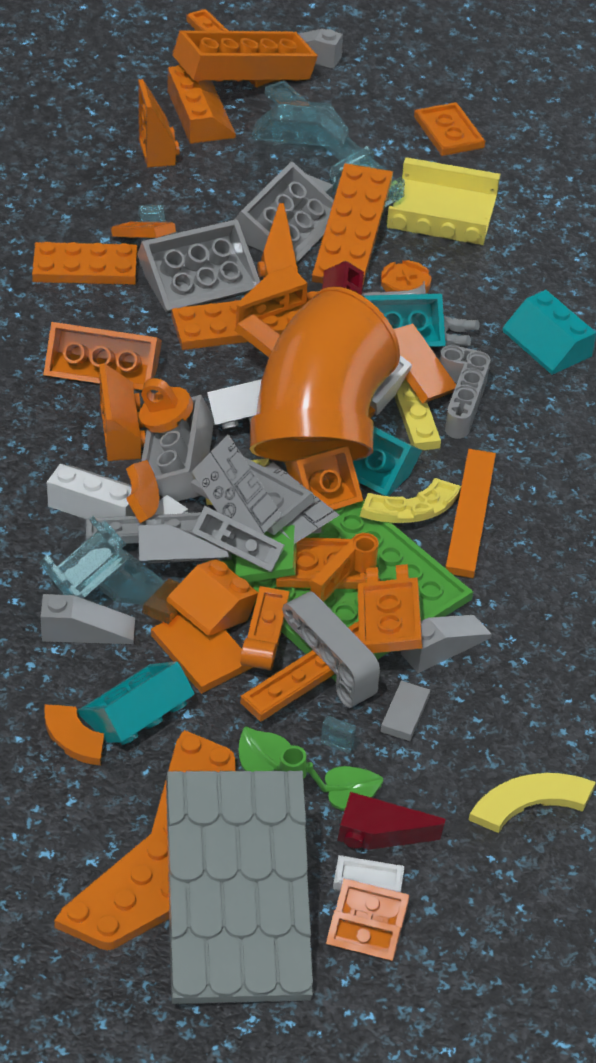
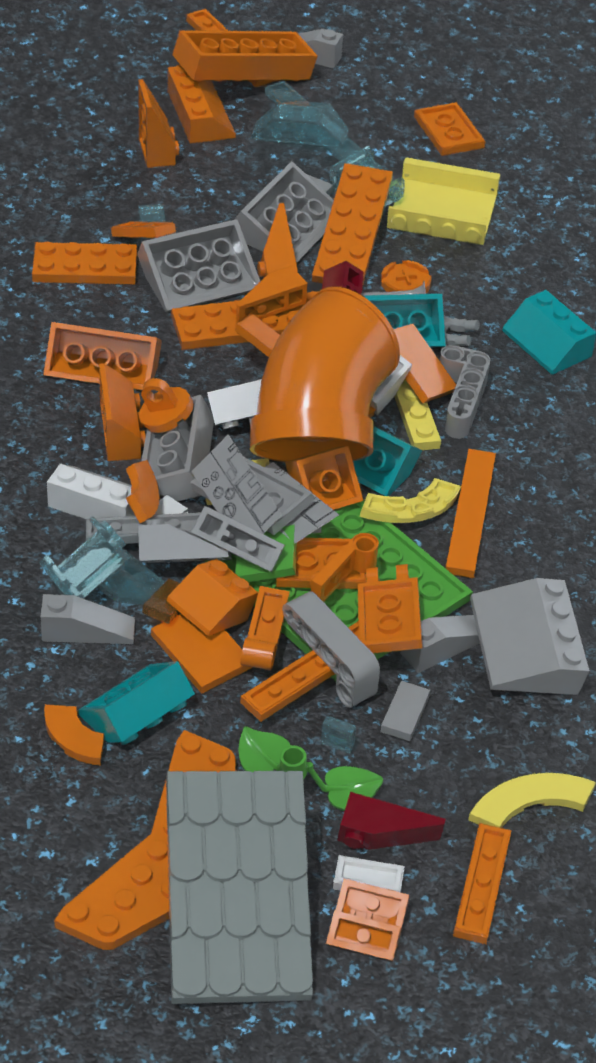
(482, 884): none -> orange tile
(530, 637): none -> light grey slope

